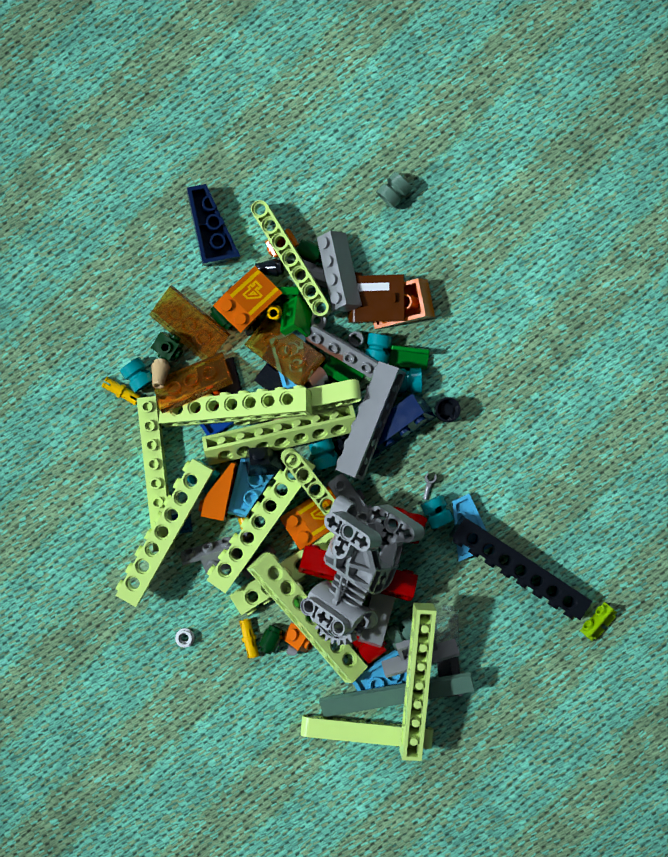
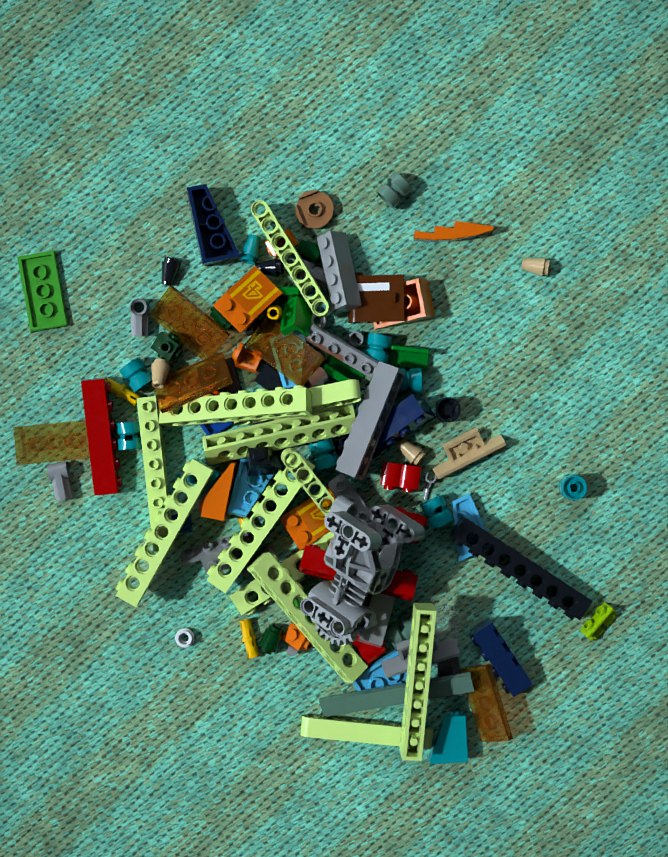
(42, 291): none -> bright green tile
(51, 442): none -> clear orange tile
(60, 477): none -> light grey piece
(101, 436): none -> red brick
(128, 428): none -> teal wheel
(140, 320): none -> light grey piece
(169, 270): none -> black cone
(246, 359): none -> orange bracket
(250, 250): none -> teal cone
(318, 199): none -> medium nougat plate
(401, 476): none -> red brick
(412, 452): none -> tan cone
(451, 740): none -> teal slope
(461, 231): none -> orange slope
(466, 450): none -> tan bracket
(487, 705): none -> clear orange tile
(501, 657): none -> dark blue wedge
(537, 266): none -> tan cone
(572, 487): none -> teal wheel

